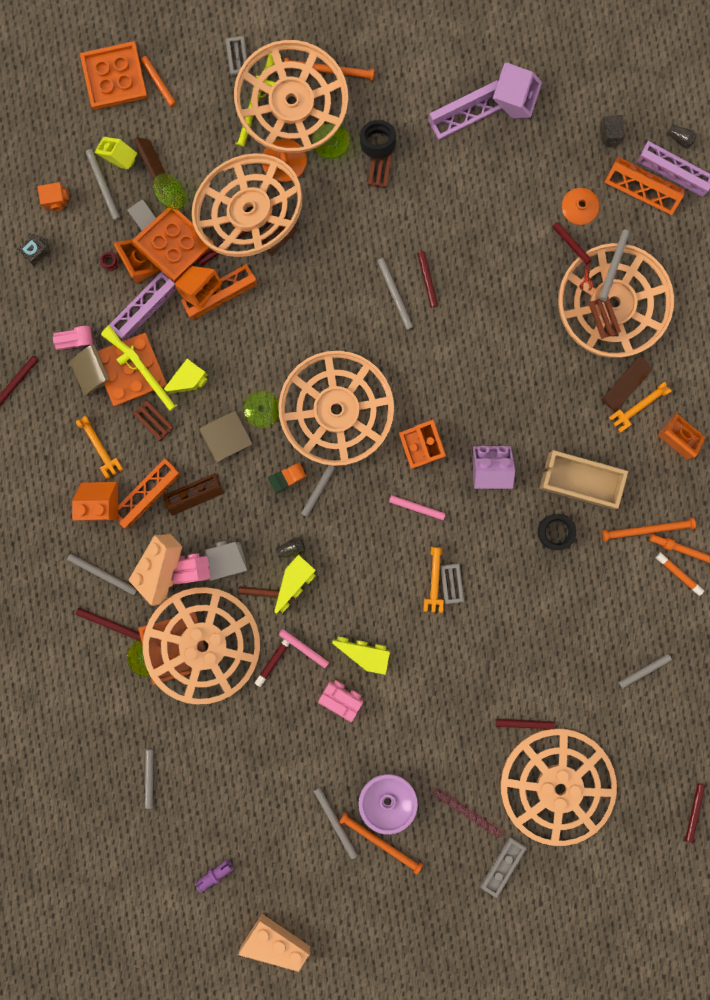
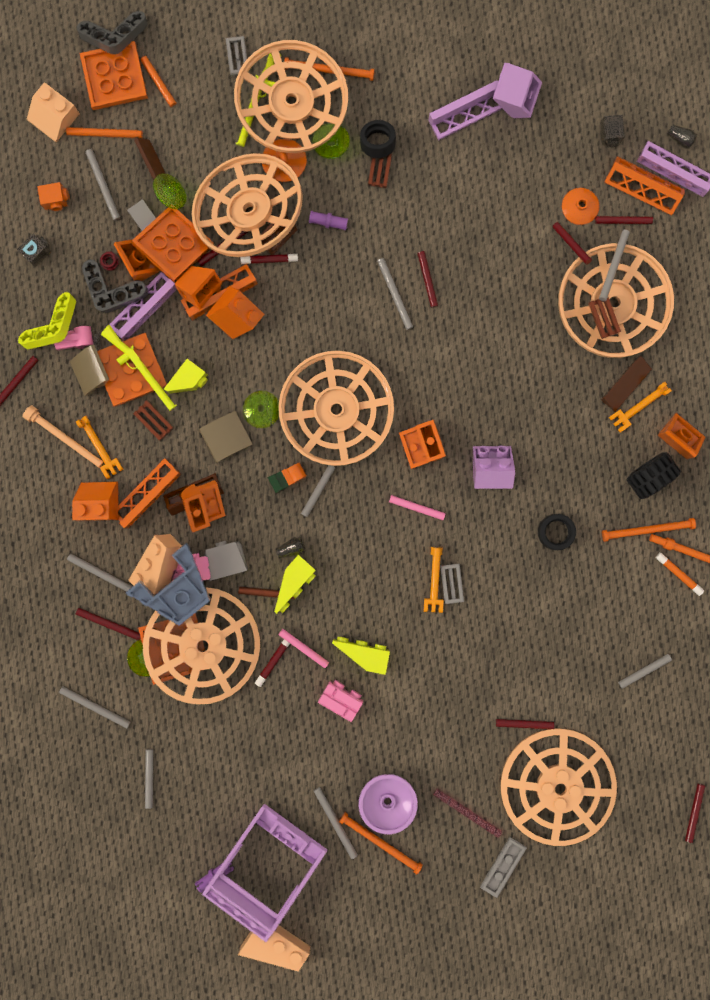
(32, 414): none -> light nougat piece
(51, 112): none -> light nougat slope
(56, 330): none -> neon yellow beam
(94, 707): none -> light grey bar
(104, 132): none -> orange bar
(105, 294): none -> dark grey beam
(116, 152): neon yellow slope -> none
(135, 23): none -> dark grey beam
(181, 596): none -> sand blue wing
(202, 505): none -> orange brick
(234, 313): none -> orange slope
(240, 903): none -> lavender window
(269, 258): none -> dark red bar
(328, 220): none -> medium lavender pin
(583, 480): tan piece -> none
(586, 278): clear red hand -> none
(623, 220): none -> dark red bar
(653, 475): none -> black tyre

